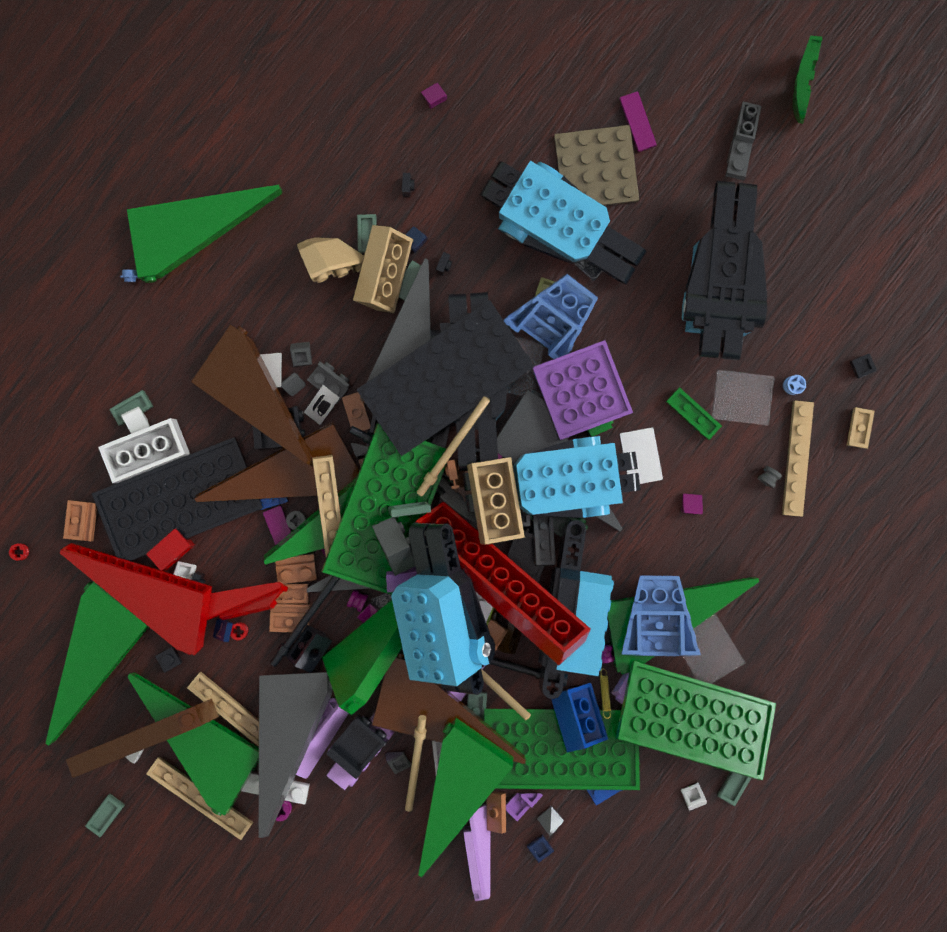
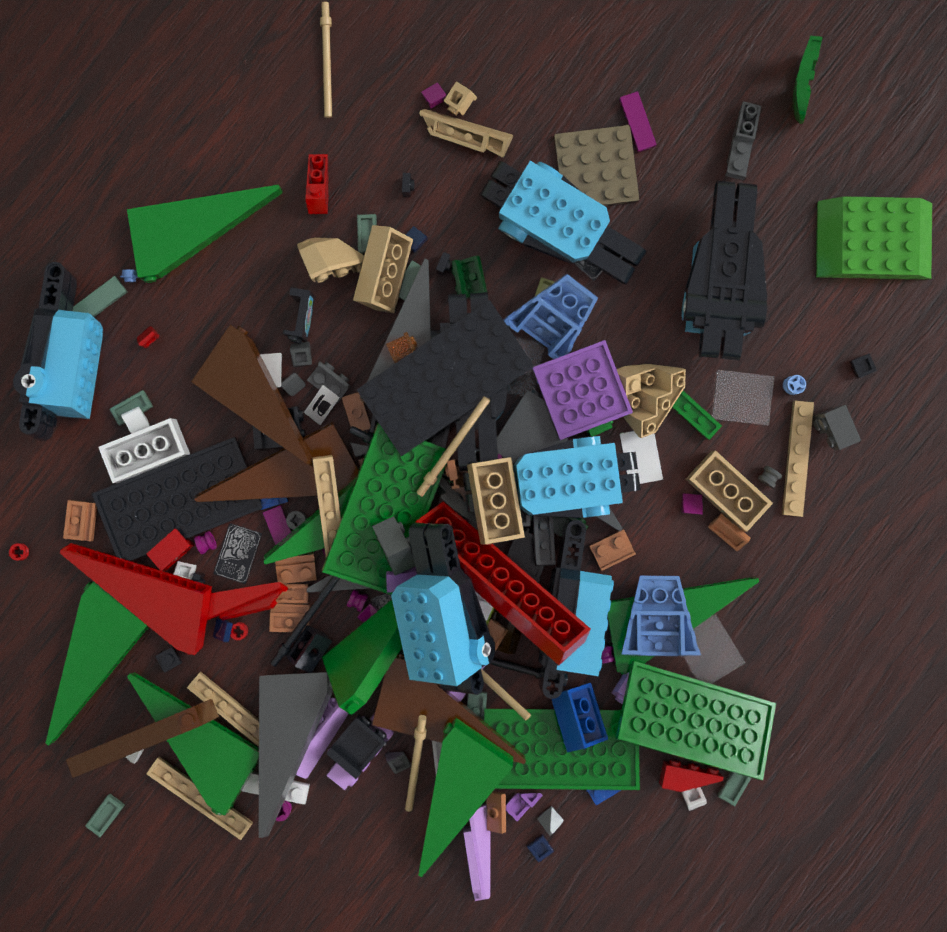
(58, 358): none -> piece
(101, 297): none -> sand green tile
(147, 337): none -> red slope
(205, 542): none -> magenta wheel
(237, 553): none -> black sticker
(304, 317): none -> black panel
(317, 184): none -> red slope
(325, 23): none -> tan bar
(401, 347): none -> clear orange bracket
(409, 509): sand green tile -> none
(459, 99): none -> tan brick
(466, 133): none -> tan wedge
(469, 276): none -> dark green bracket
(605, 695): light yellow piece -> none
(612, 550): none -> nougat plate
(651, 394): none -> tan brick
(683, 777): none -> red slope
(729, 491): none -> tan brick
(729, 532): none -> nougat plate
(838, 427): none -> dark grey brick
(860, 428): tan plate -> none
(874, 238): none -> bright green slope

